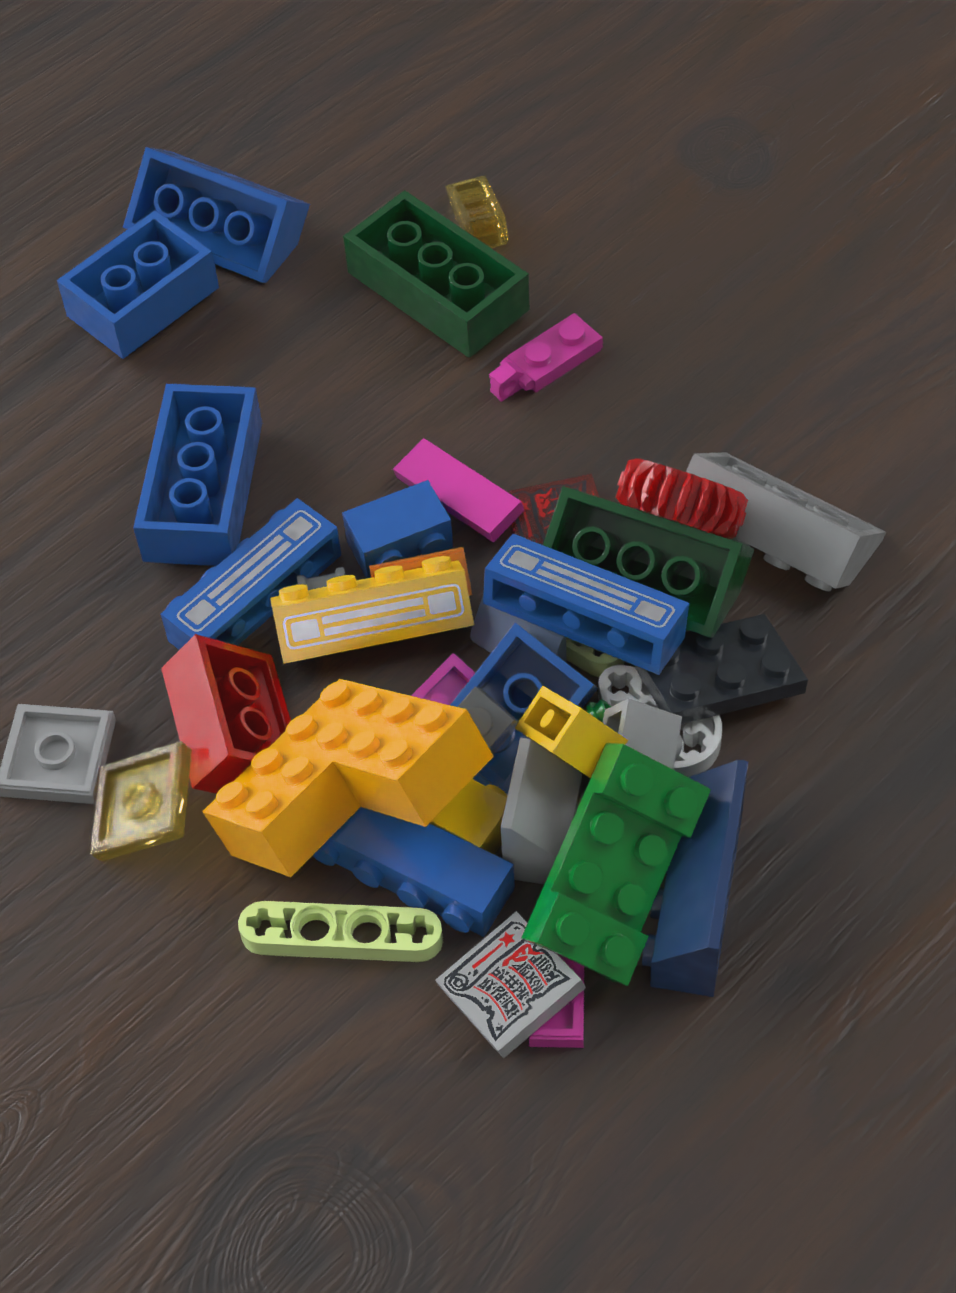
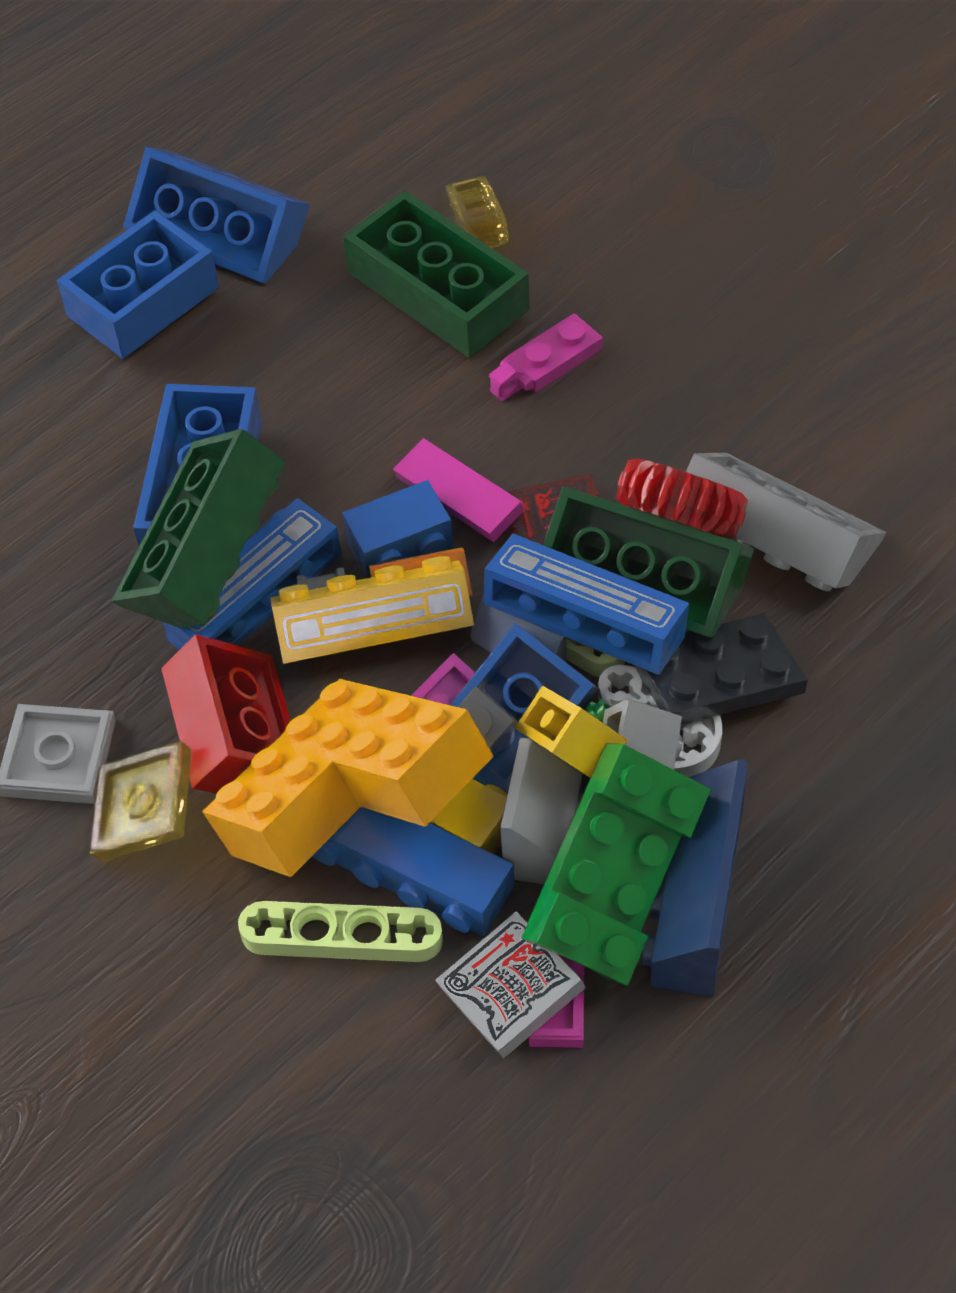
(200, 530): none -> dark green slope

